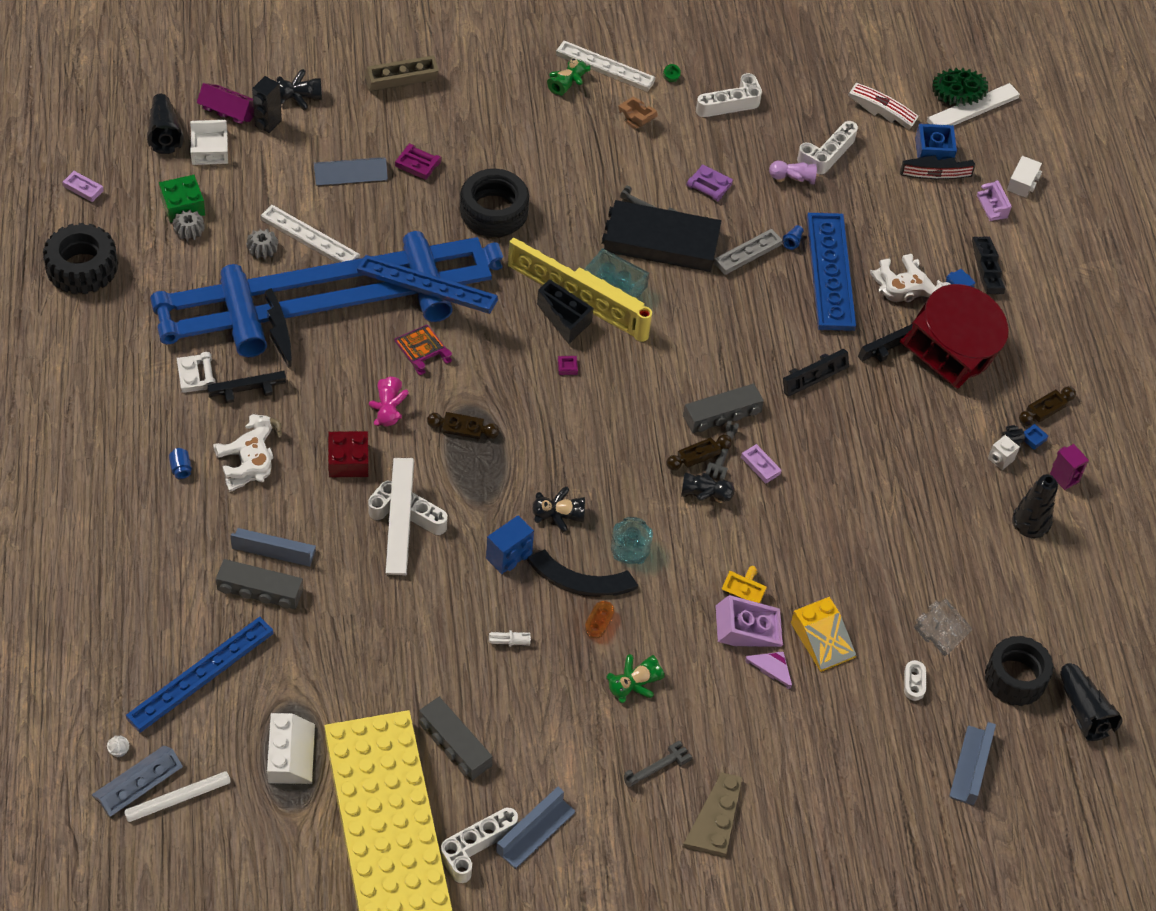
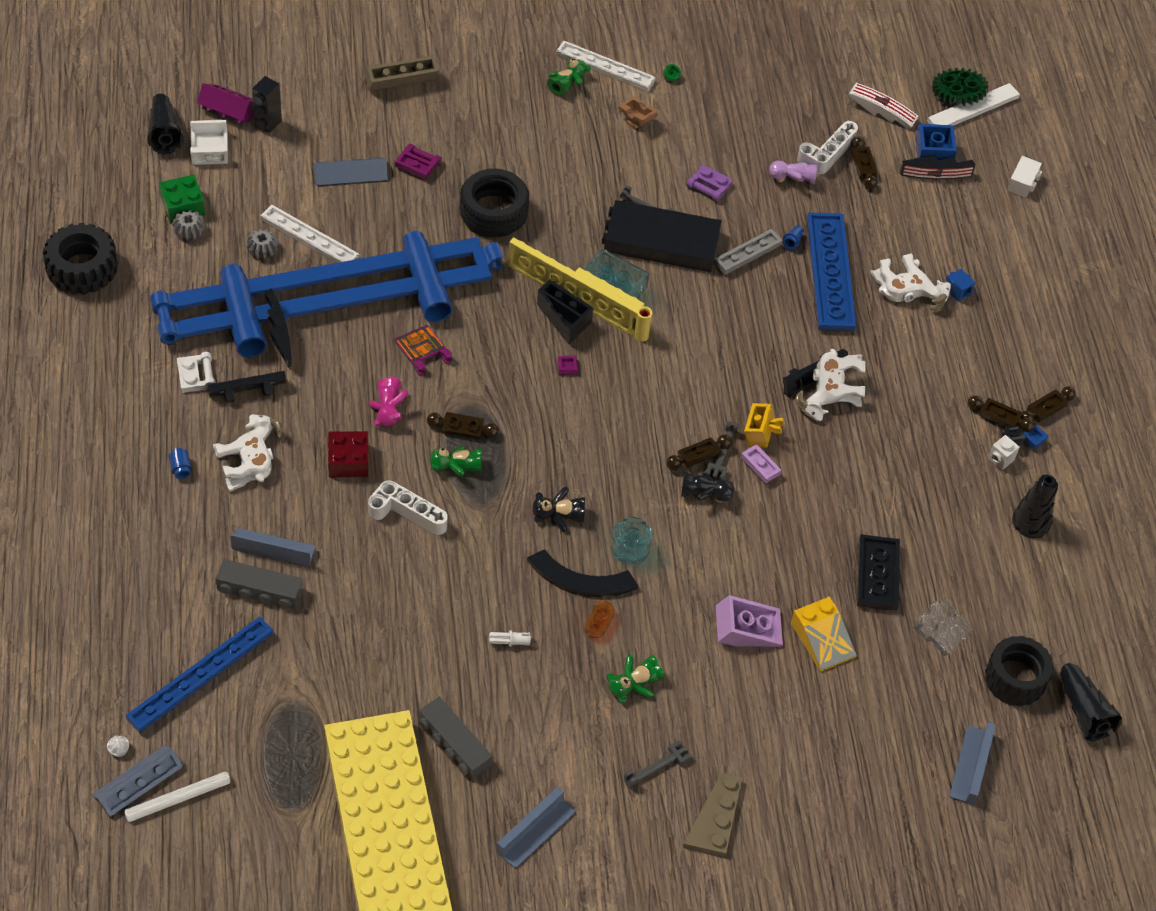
(83, 186): lavender plate -> none
(290, 749): white slope -> none
(298, 89): black piece -> none
(400, 516): white tile -> none
(427, 284): blue plate -> none
(458, 461): none -> green piece
(499, 822): white beam -> none
(510, 544): blue brick -> none
(723, 408): dark grey brick -> none
(731, 100): white beam -> none
(745, 586): yellow plate -> none
(761, 425): none -> yellow brick
(772, 665): lavender tile -> none
(831, 384): none -> white animal
(864, 162): none -> dark brown plate
(878, 572): none -> black plate
(879, 347): black hinge -> none
(915, 682): white plate -> none
(958, 332): dark red brick -> none
(988, 266): black slope -> none
(994, 201): lavender hinge -> none
(1000, 413): none -> dark brown plate
(1069, 466): magenta brick -> none

